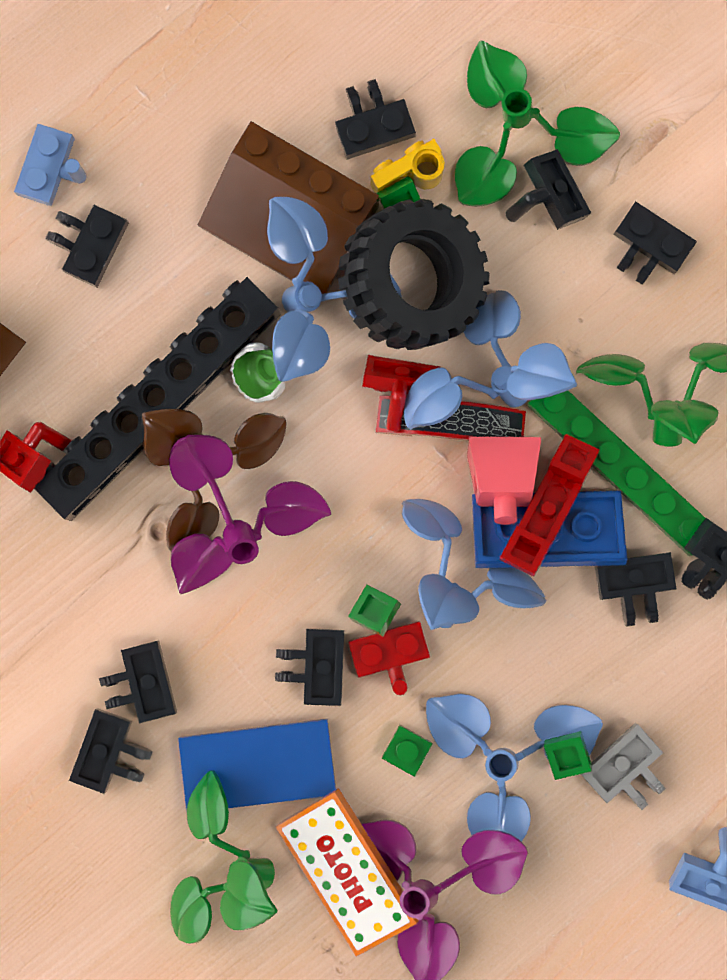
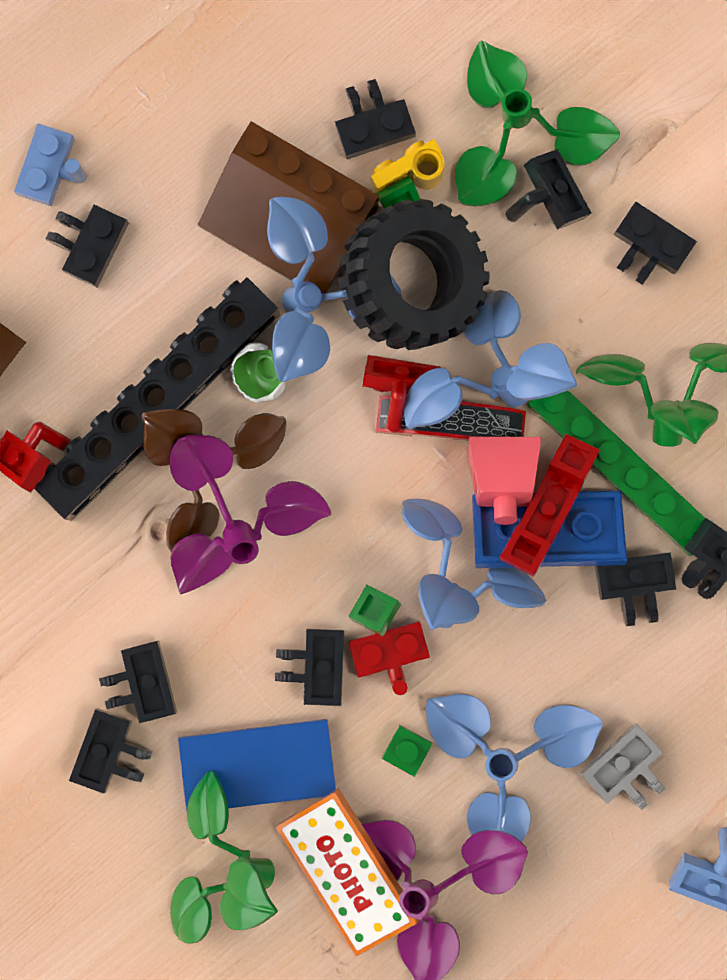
(568, 755): green plate -> none

